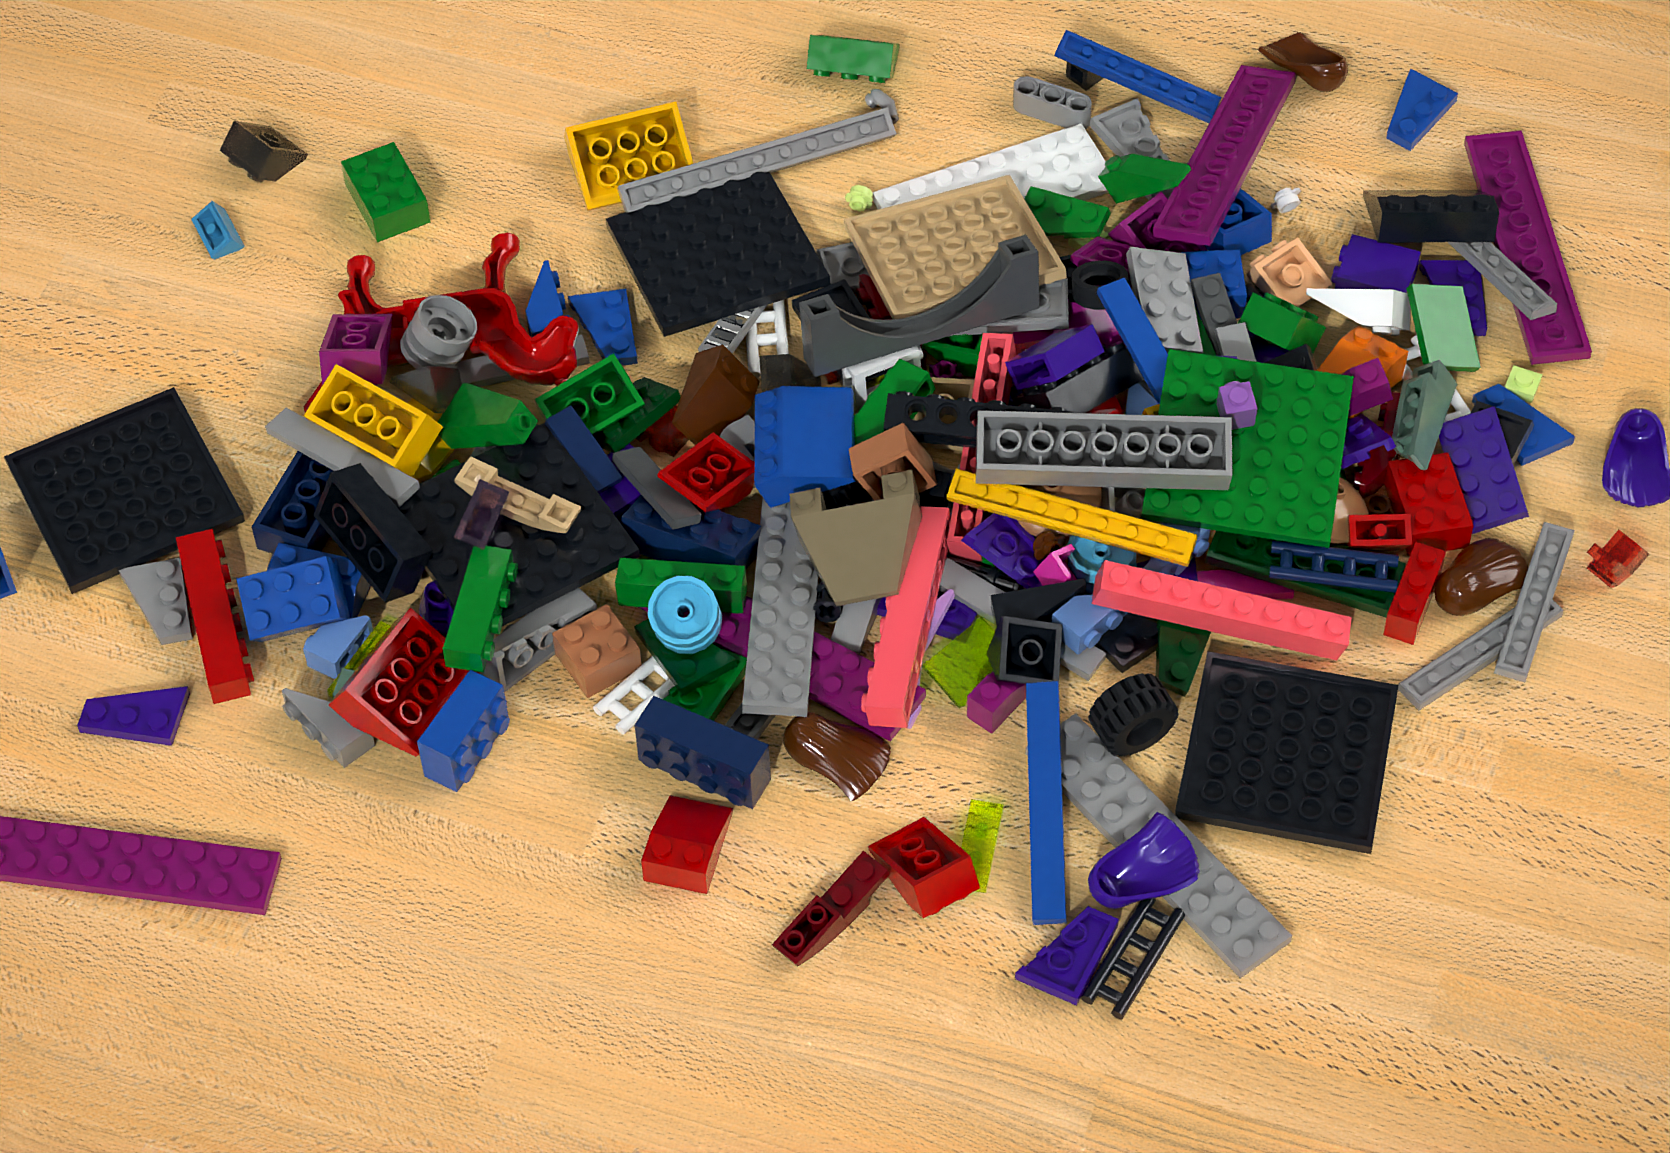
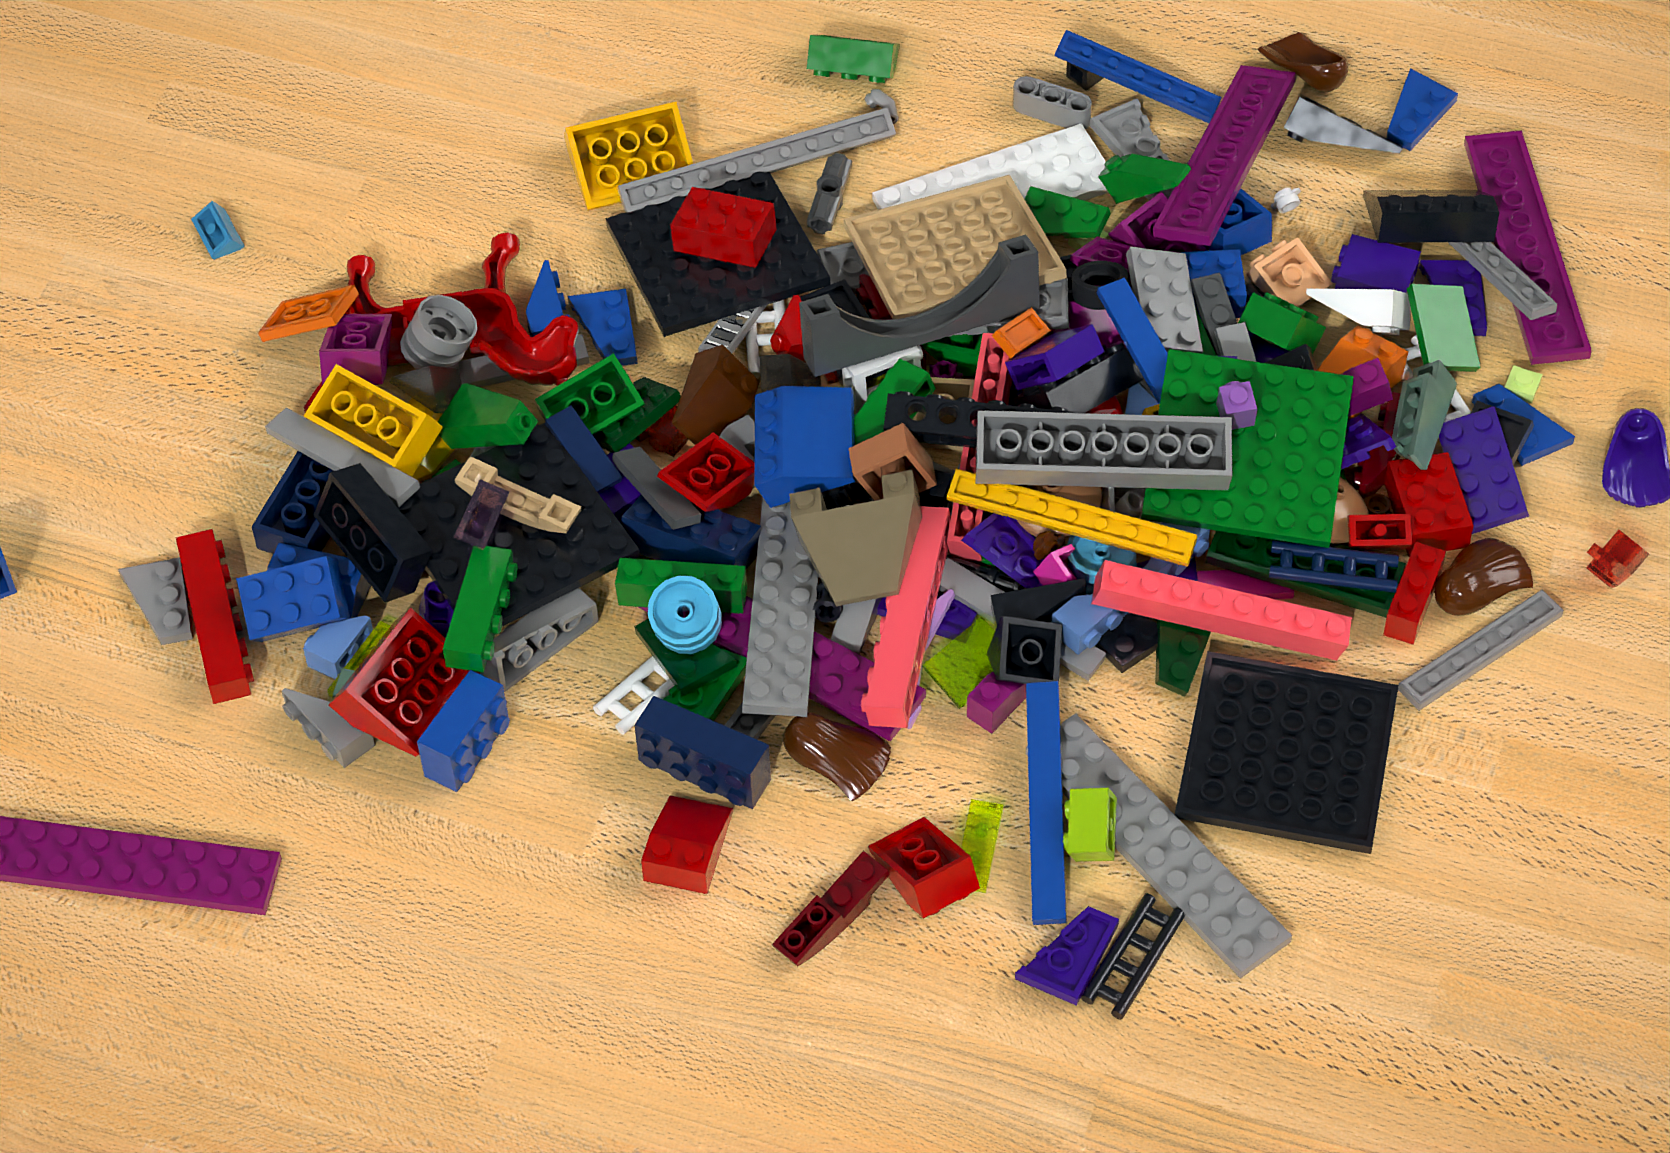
(122, 489): black plate -> none
(136, 716): dark purple wing -> none
(261, 151): clear smoke slope -> none
(308, 313): none -> orange tile
(385, 192): green brick -> none
(596, 651): nougat brick -> none
(723, 227): none -> red brick
(788, 333): none -> red slope
(829, 193): none -> dark grey piece
(859, 198): yellowish green plate -> none
(1020, 333): none -> orange tile
(1090, 824): none -> lime brick
(1133, 714): black tyre -> none
(1145, 866): dark purple hair -> none
(1321, 124): none -> wedge
(1534, 602): light grey tile -> none

